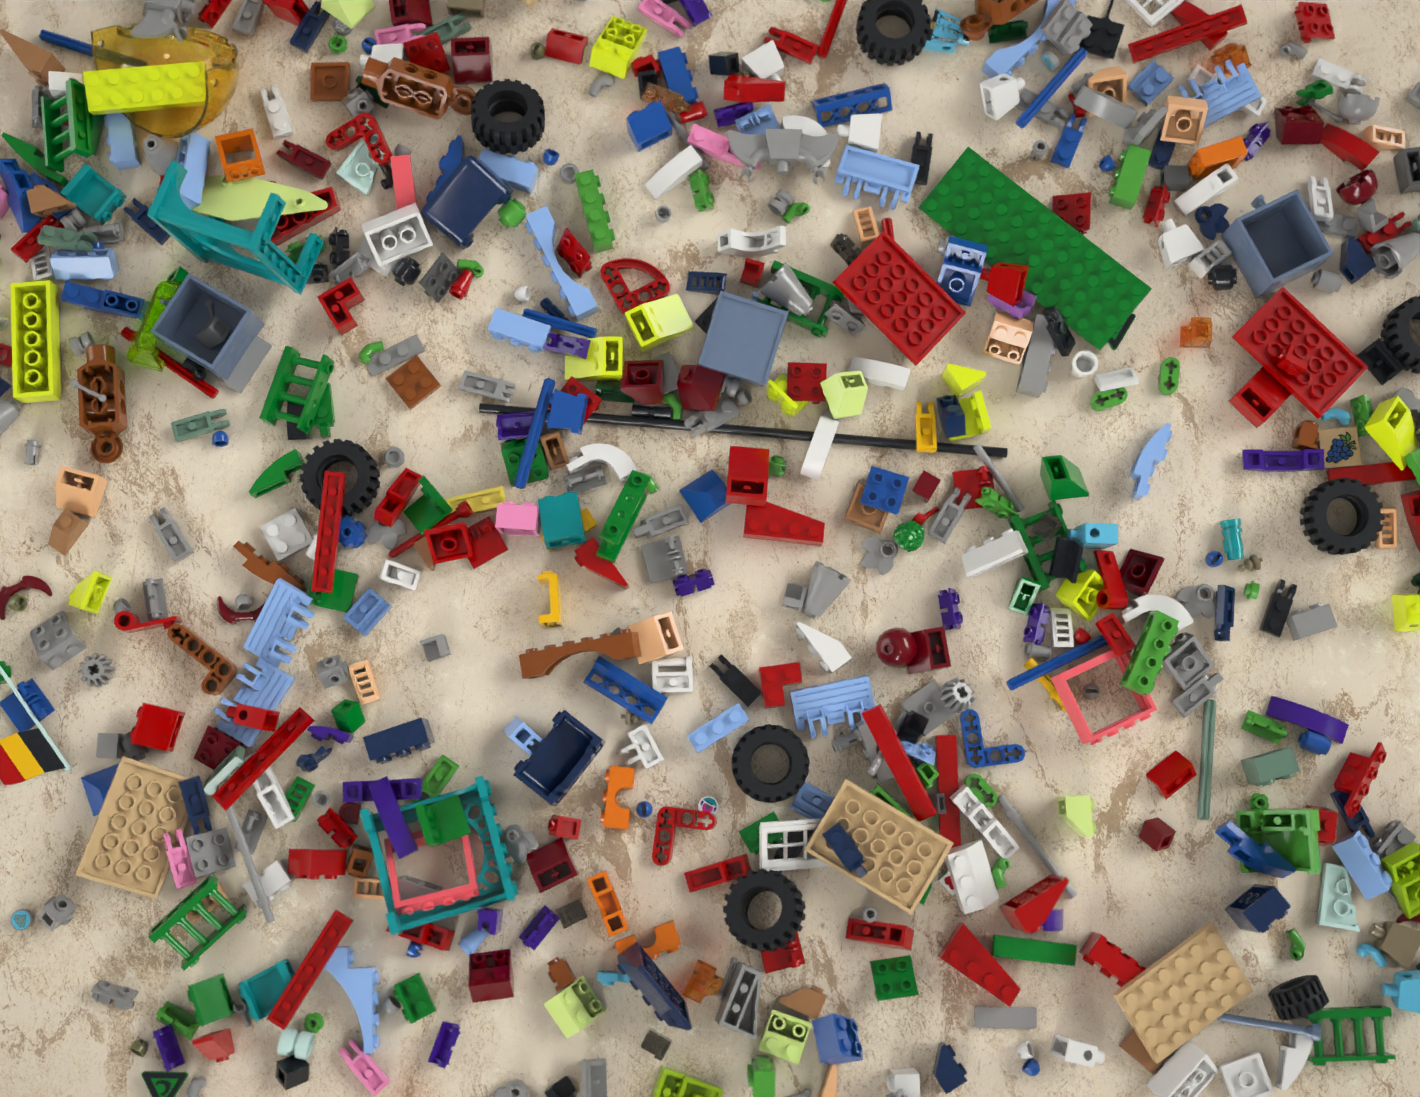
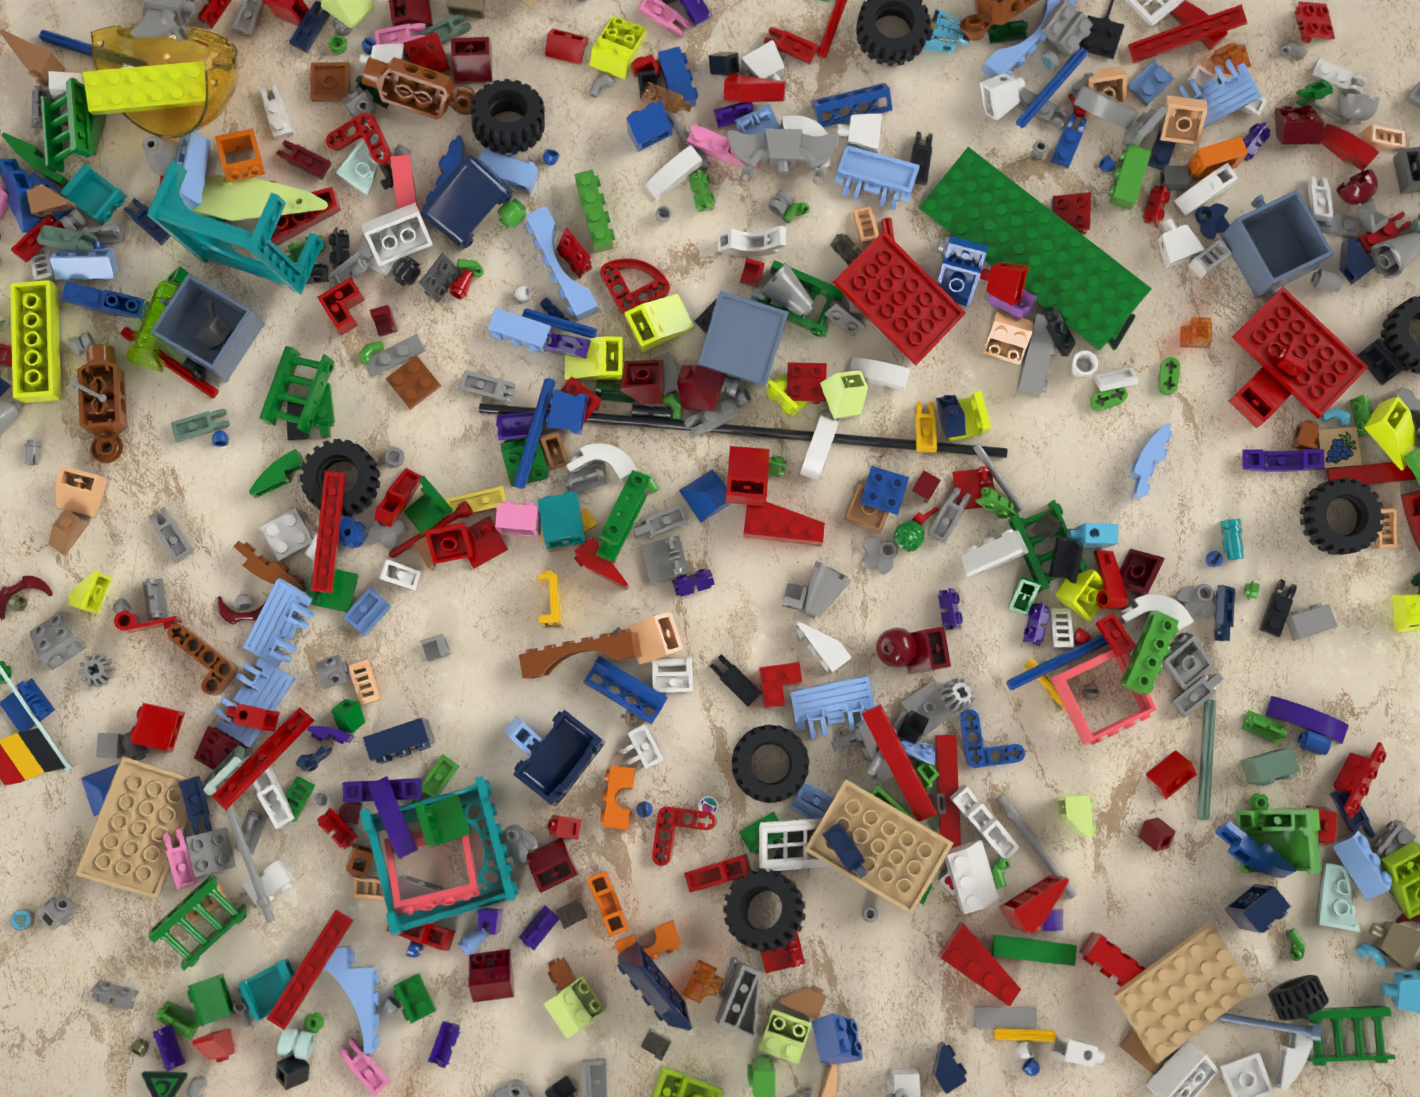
(122, 141): light blue brick -> none
(248, 364): light grey piece -> none
(316, 862): red brick -> none
(384, 320): none -> dark red panel
(540, 52): olive hinge -> none
(567, 173): light grey tile -> none
(610, 977): medium azure plate -> none
(697, 112): red cone -> none
(718, 728): light blue brick -> none
(722, 277): dark blue slope -> none
(880, 934): red slope -> none
(894, 978): green hinge -> none
(962, 379): neon yellow slope -> none
(984, 787): bright green beam -> none
(1024, 1034): none -> yellow axle
(1037, 650): light grey pin -> none
(1062, 478): green slope -> none
(1222, 277): black head -> none
(1251, 563): dark tan hair -> none

